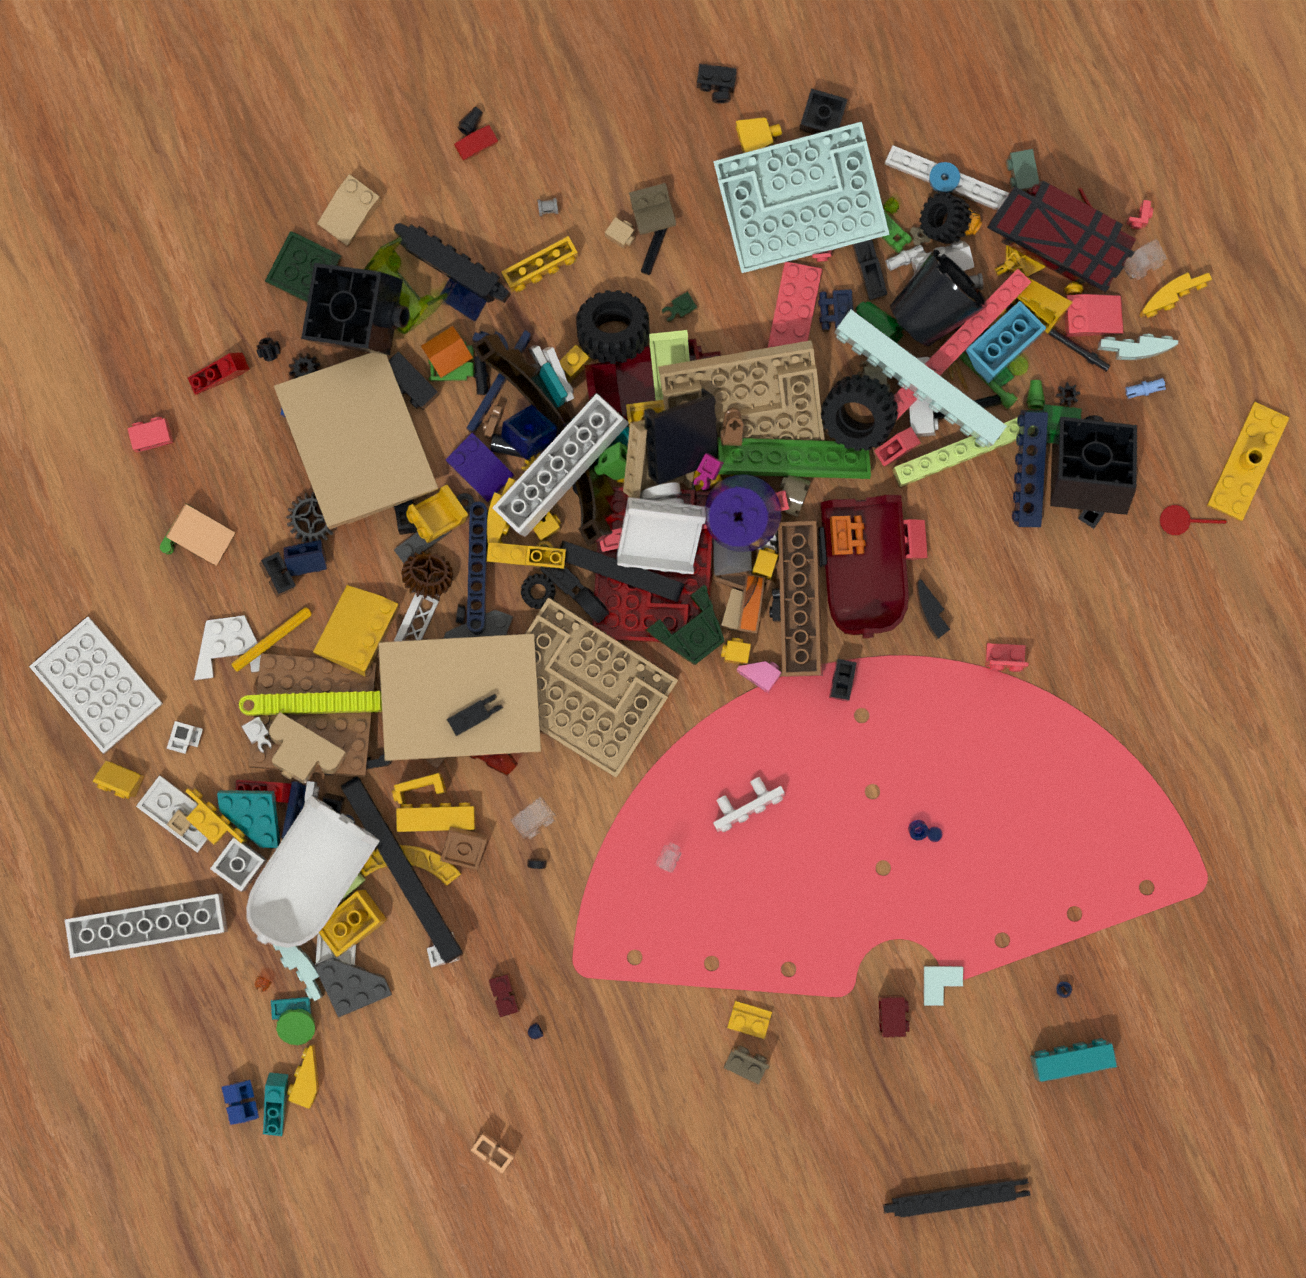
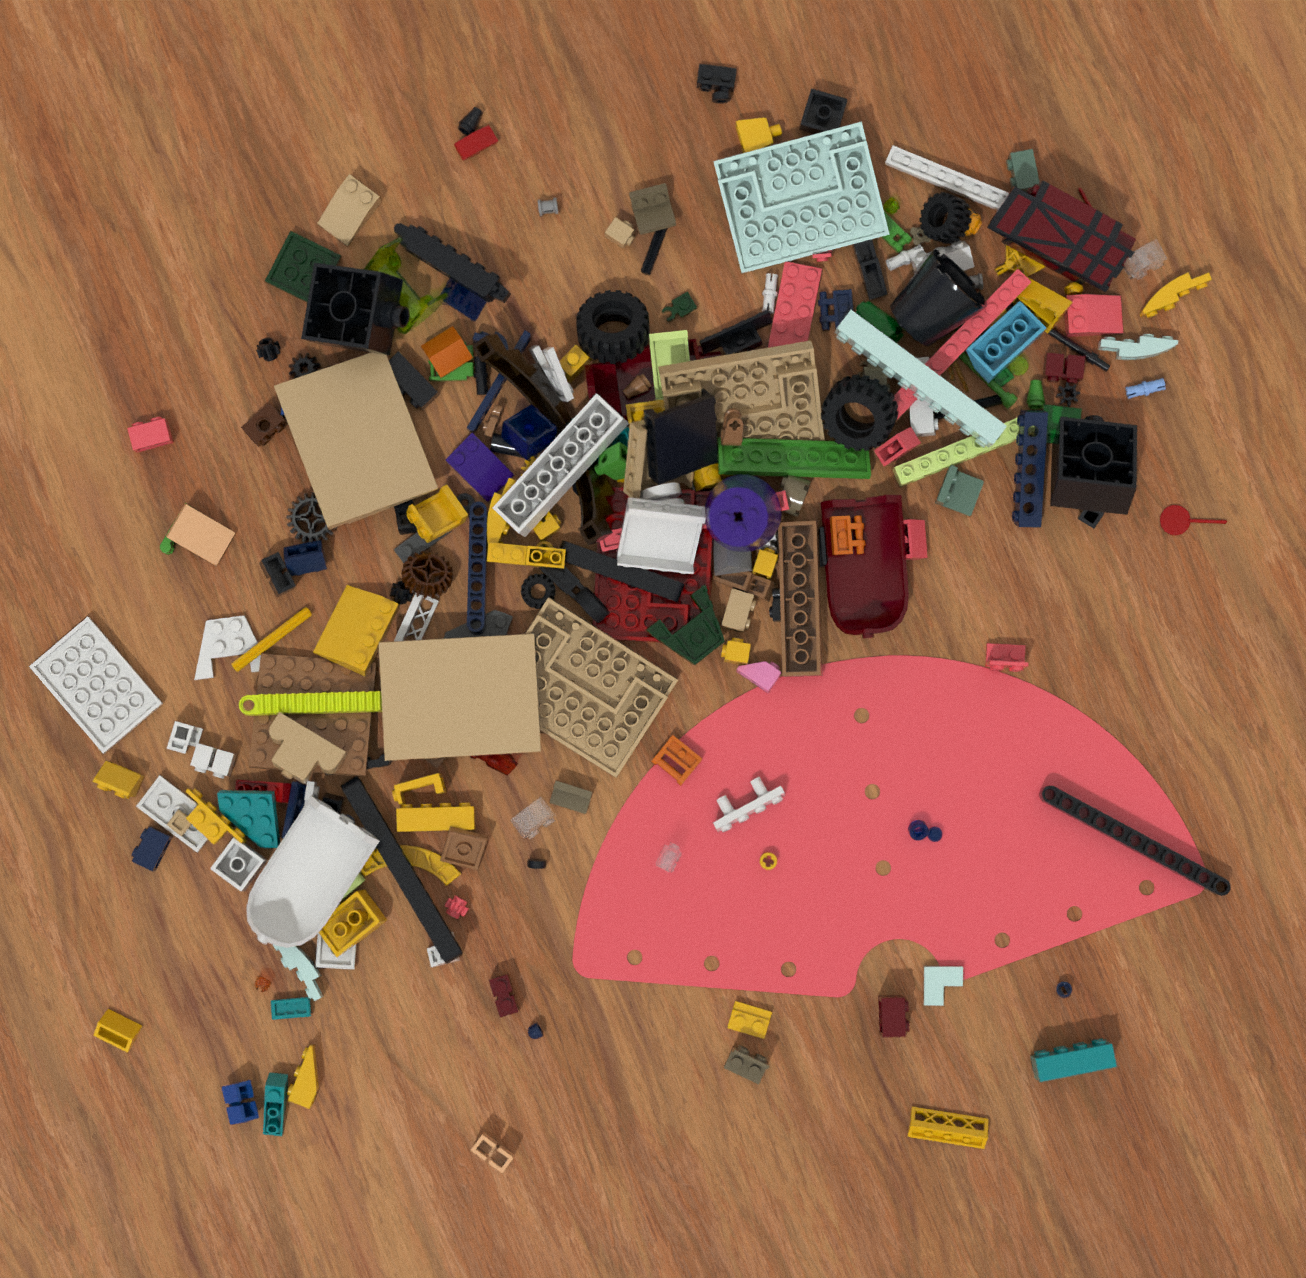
(117, 1030): none -> yellow brick
(146, 925): white brick -> none
(151, 848): none -> dark blue brick
(219, 372): red slope -> none
(222, 763): none -> white piece
(256, 732): white plate -> none
(266, 414): none -> reddish brown brick
(295, 1026): bright green tile -> none
(350, 985): dark grey plate -> none
(400, 594): none -> black gear
(456, 907): none -> coral gear
(460, 613): black tile -> none
(472, 715): black hinge -> none
(540, 264): yellow brick -> none
(553, 384): teal tile -> none
(571, 797): none -> dark tan panel
(637, 386): none -> medium nougat cone
(681, 755): none -> orange plate
(709, 469): dark pink plate -> none
(739, 337): none -> black bracket
(751, 603): slope -> none
(763, 864): none -> yellow bush
(770, 292): none -> white pin
(842, 680): black brick -> none
(930, 610): black slope -> none
(948, 170): dark azure piece -> none
(948, 1131): none -> yellow fence
(956, 1197): black hinge -> none
(959, 491): none -> sand green bracket
(1072, 370): none -> dark red piece
(1141, 847): none -> black beam
(1145, 214): coral bracket -> none
(1240, 476): yellow plate -> none

